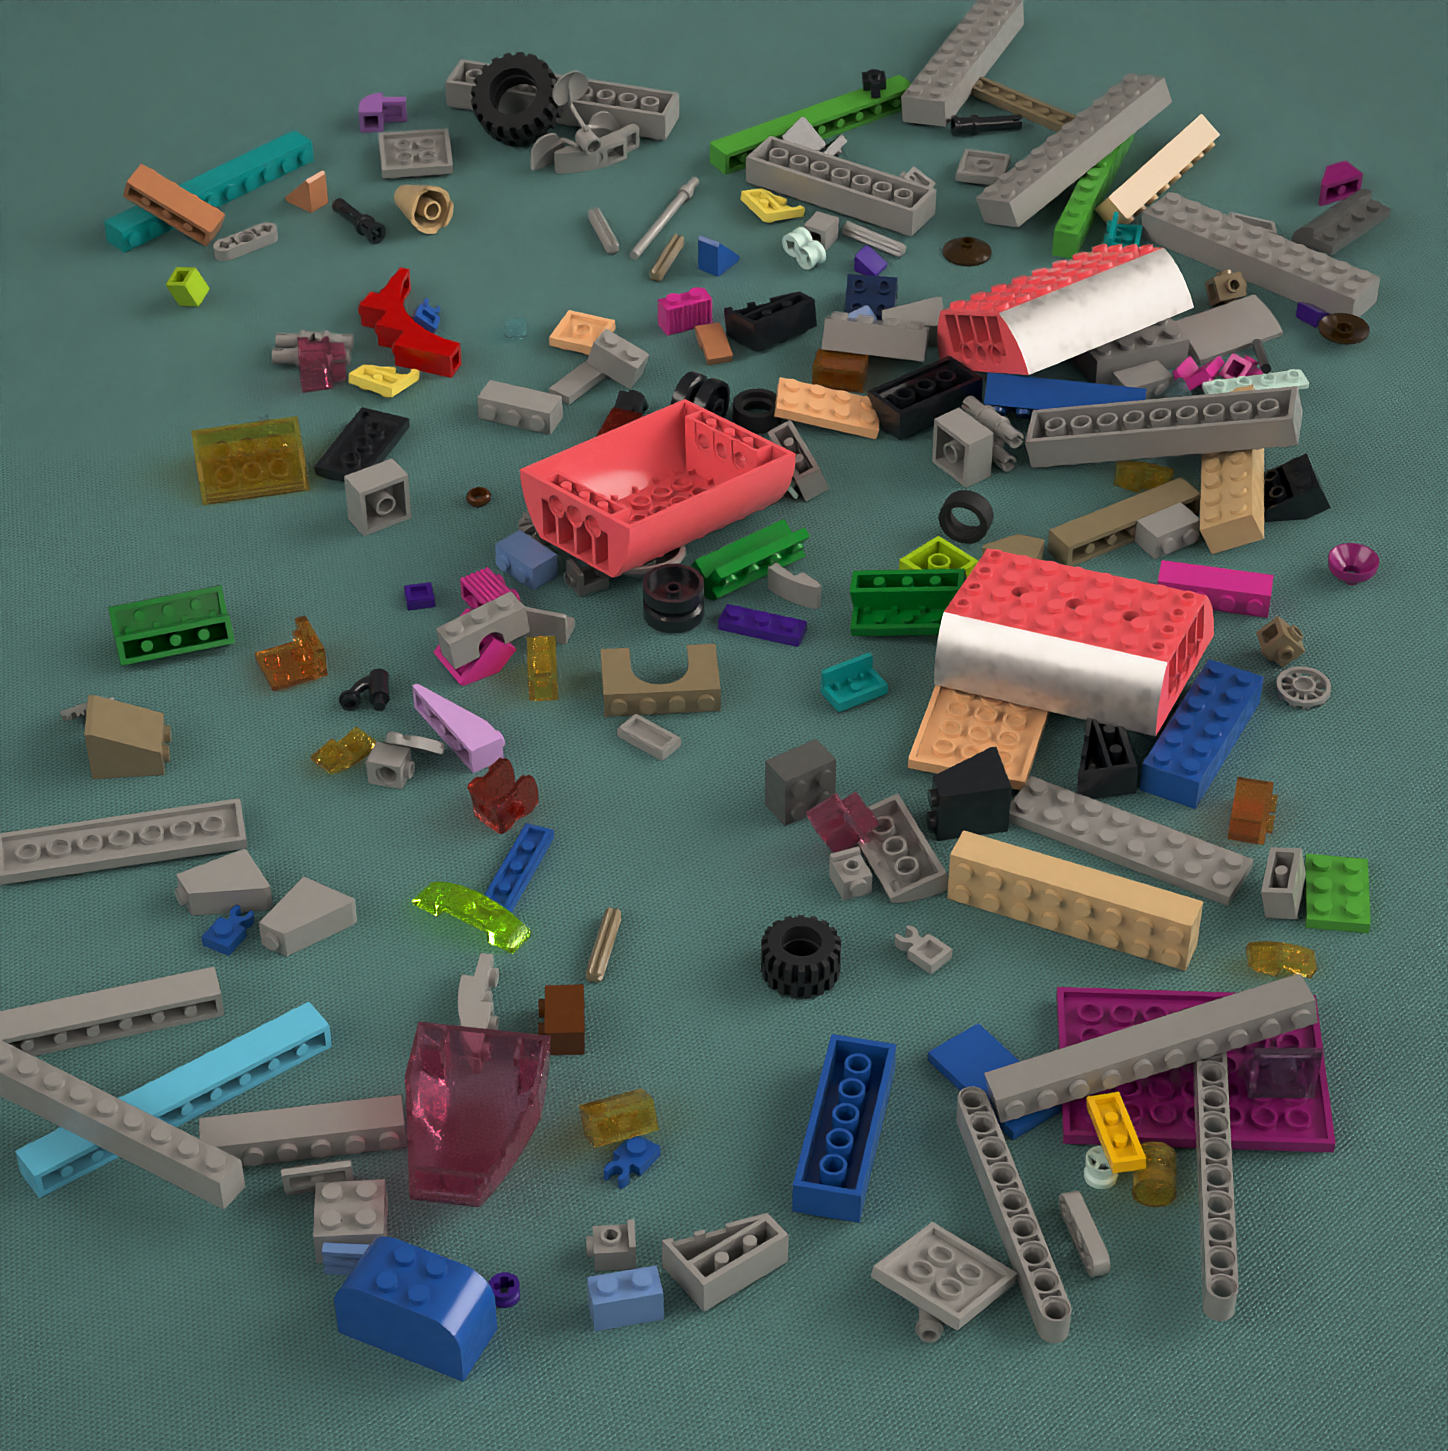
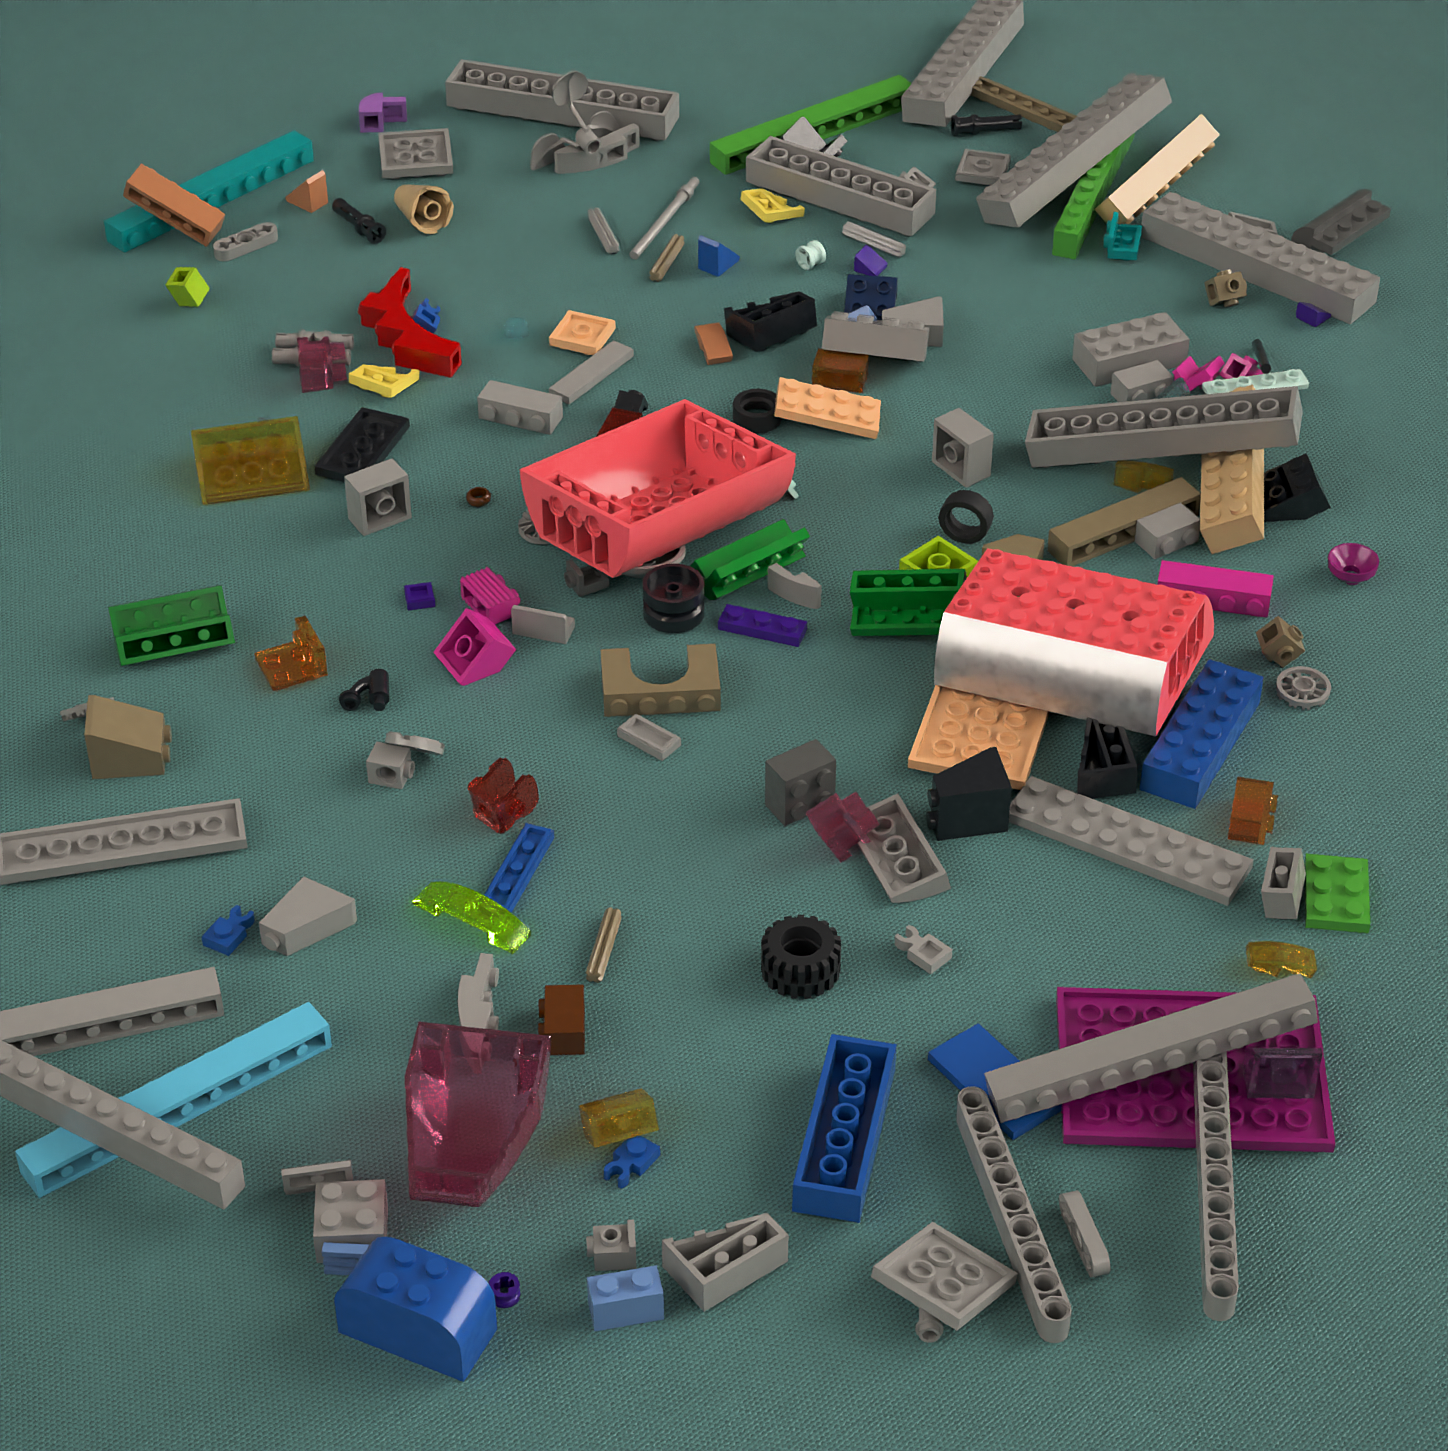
(224, 884): light grey slope -> none
(308, 1131): light grey brick -> none
(347, 752): clear yellow slope -> none
(461, 637): light grey arch -> none
(462, 731): lavender slope -> none
(500, 77): black tyre -> none
(526, 560): medium blue brick -> none
(542, 668): clear yellow brick -> none
(617, 358): light grey brick -> none
(684, 310): dark pink brick -> none
(704, 392): black wheel -> none
(796, 239): light aqua wheel -> none
(806, 472): light grey brick -> none
(823, 228): light grey brick -> none
(850, 873): light grey brick -> none
(852, 683): teal bracket -> none
(874, 81): black plate -> none
(922, 395): black slope -> none
(967, 251): dark brown dish -> none
(1000, 427): light grey pin -> none
(1027, 394): blue brick -> none
(1063, 309): slope -> none
(1074, 900): tan brick -> none
(1093, 1171): light aqua wheel -> none
(1116, 1132): yellow plate -> none
(1158, 1182): clear yellow wheel -> none
(1229, 328): light grey slope -> none
(1339, 182): magenta slope -> none
(1343, 328): dark brown dish -> none

